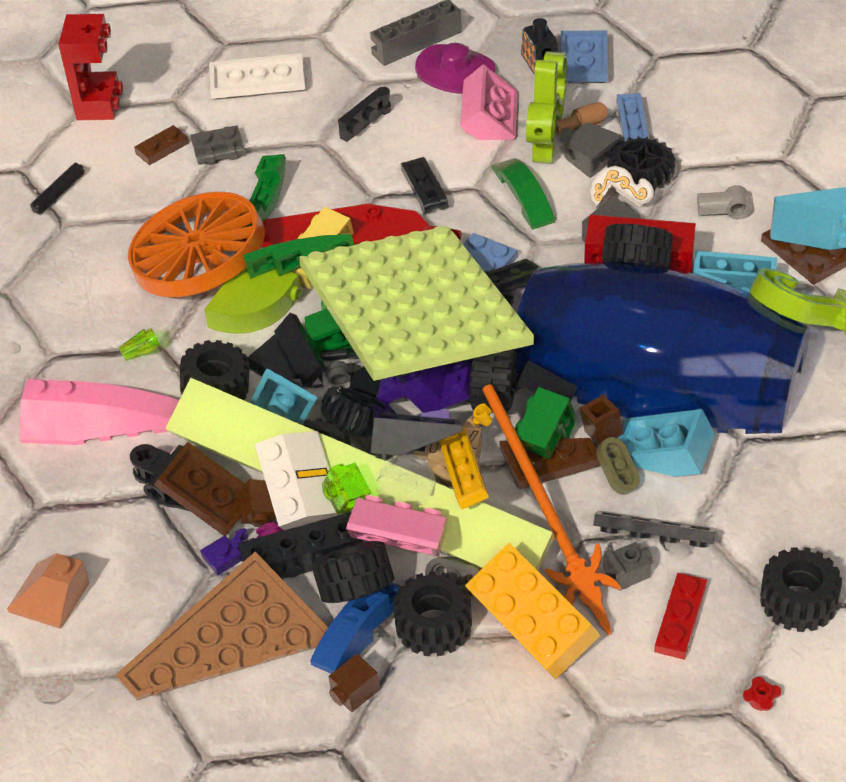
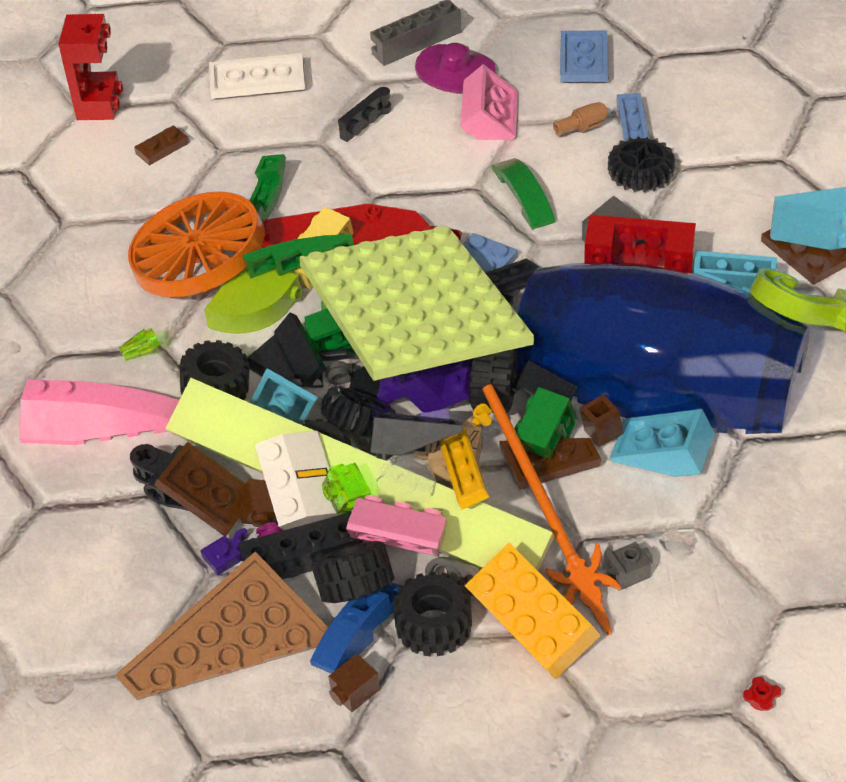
(51, 590): nougat slope -> none
(57, 188): black axle -> none
(217, 144): dark grey plate -> none
(424, 185): black plate -> none
(536, 41): black torso -> none
(548, 105): lime piece -> none
(589, 147): dark grey torso -> none
(619, 466): olive plate -> none
(622, 182): white animal -> none
(637, 245): black tyre -> none
(641, 527): black plate -> none
(680, 616): red plate -> none
(731, 202): light grey piece -> none
(797, 608): black tyre -> none

